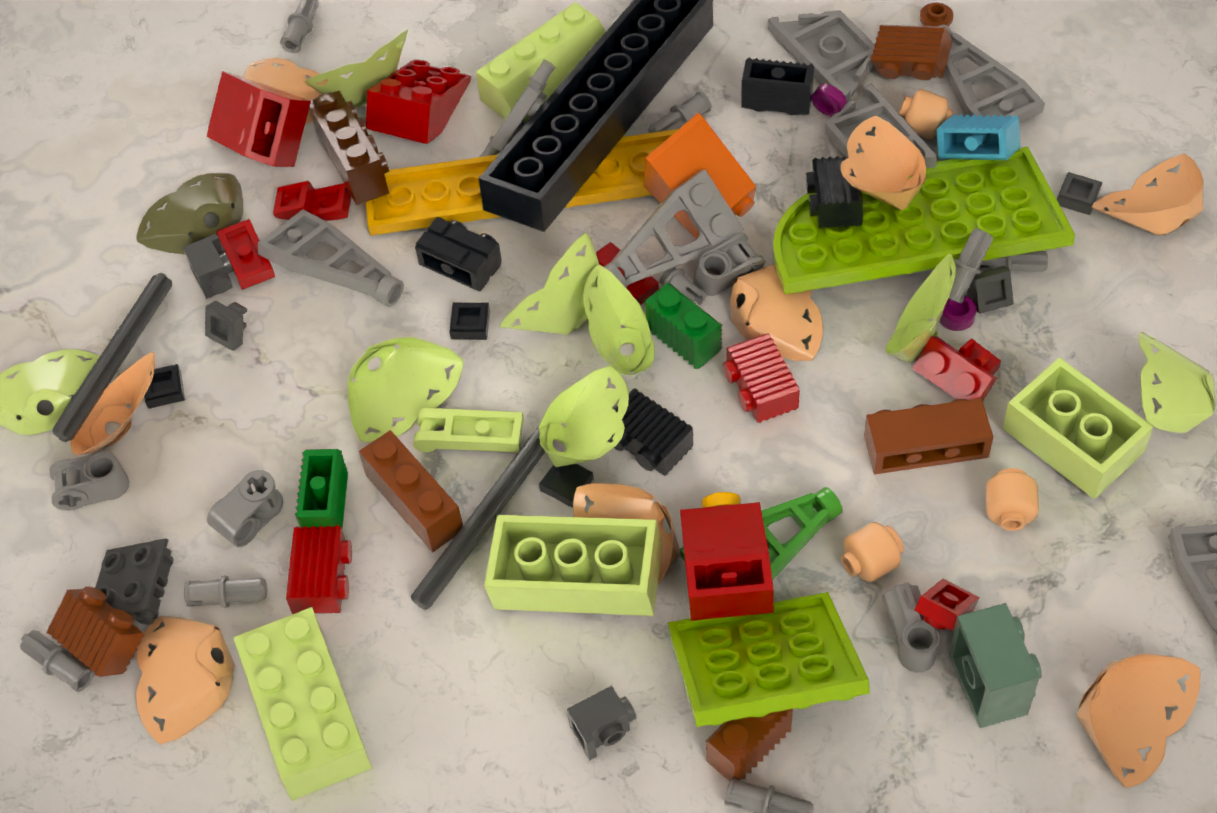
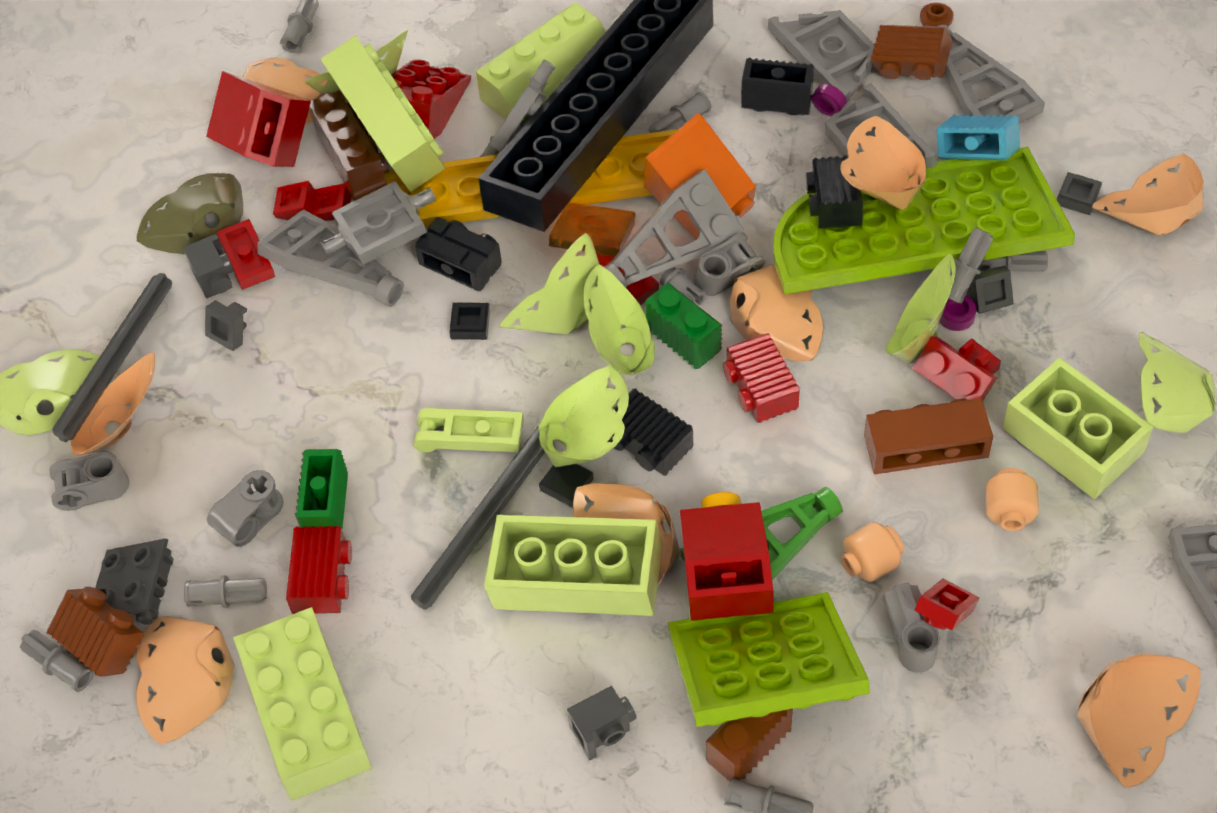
(165, 387): black tile -> none
(379, 222): none -> light grey plate
(385, 112): none -> yellowish green brick
(399, 384): yellowish green piece -> none
(411, 490): dark orange brick -> none
(605, 226): none -> clear orange tile
(925, 112): light nougat head -> none
(994, 664): sand green brick -> none

